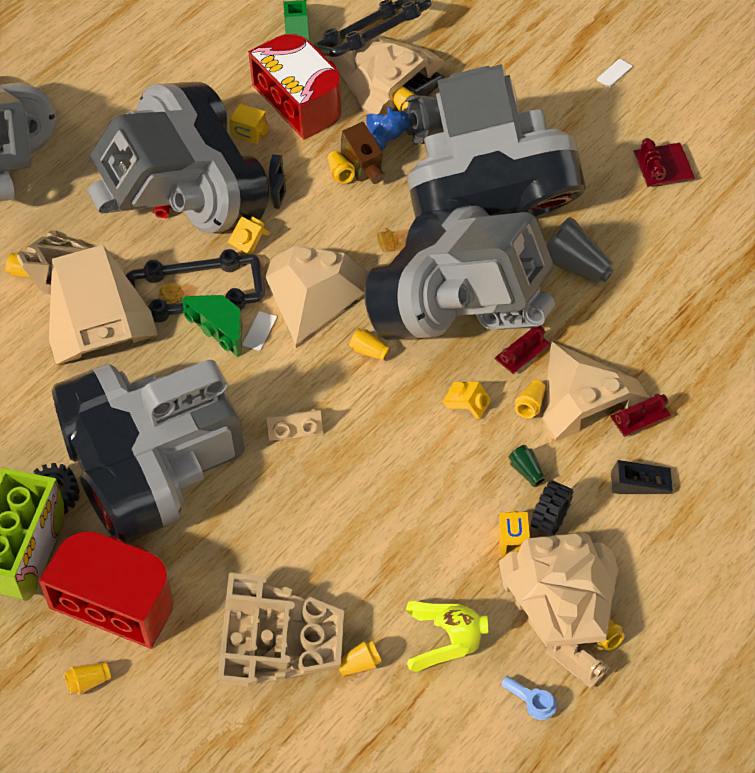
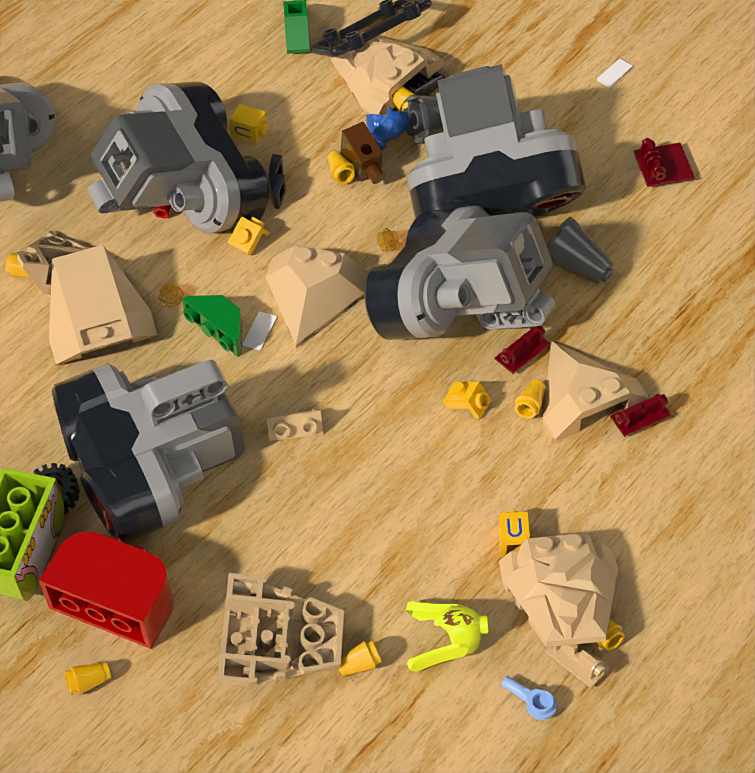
(228, 261): black bar -> none
(297, 83): red brick -> none
(368, 344): yellow cone -> none
(525, 463): dark green cone -> none
(552, 507): black tyre -> none
(628, 485): black slope -> none

